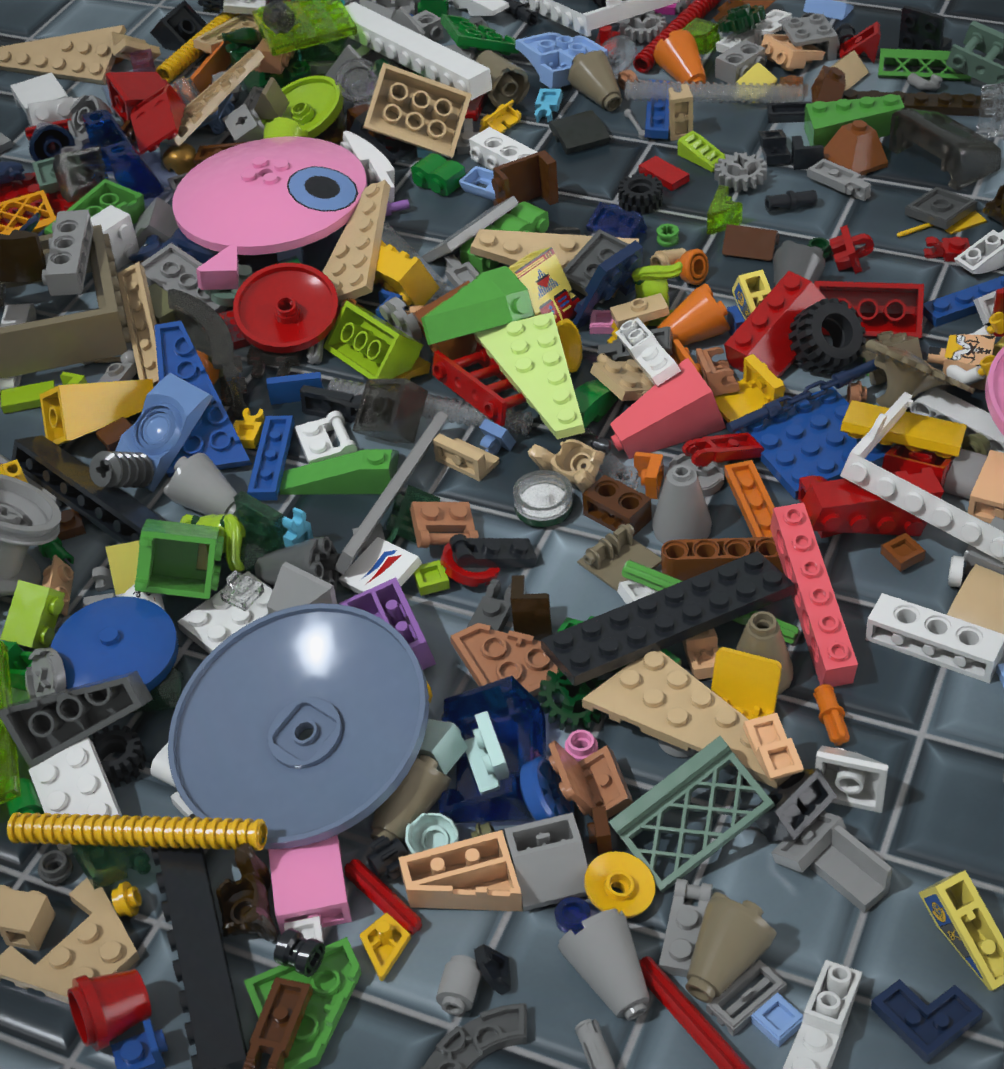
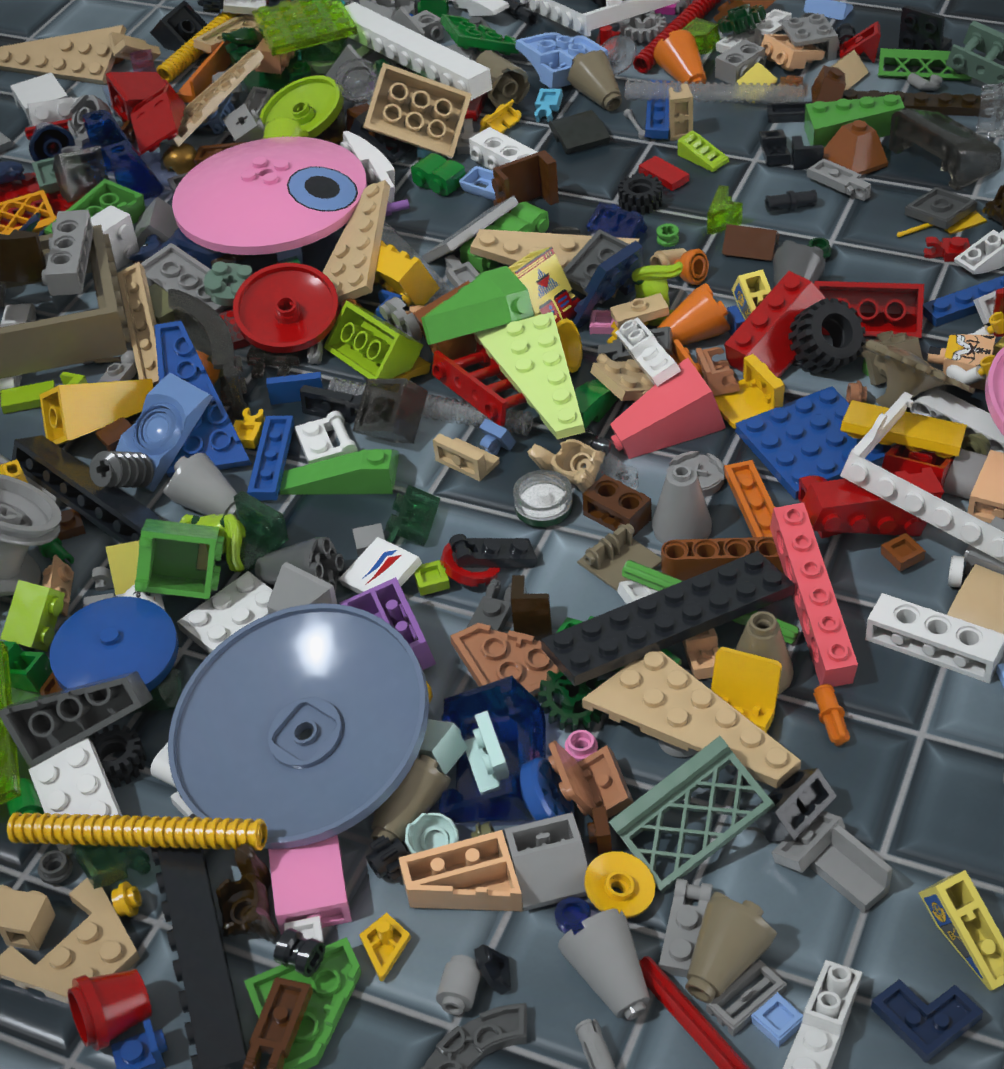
(45, 674): light grey tile -> none
(186, 89): clear brick -> none
(220, 271): bright pink slope -> none
(241, 590): clear tile -> none
(272, 101): dark tan slope -> none
(279, 17): clear smoke head -> none
(298, 528): medium azure plate -> none
(382, 896): red axle -> none
(389, 494): light grey tile -> none
(441, 518): nougat plate -> none
(624, 76): nougat plate -> none
(651, 470): orange bracket -> none
(722, 448): red hinge -> none
(740, 171): light grey gear -> none
(771, 747): light nougat slope -> none
(774, 407): dark blue piece -> none
(845, 251): red hips -> none
(853, 777): white slope -> none

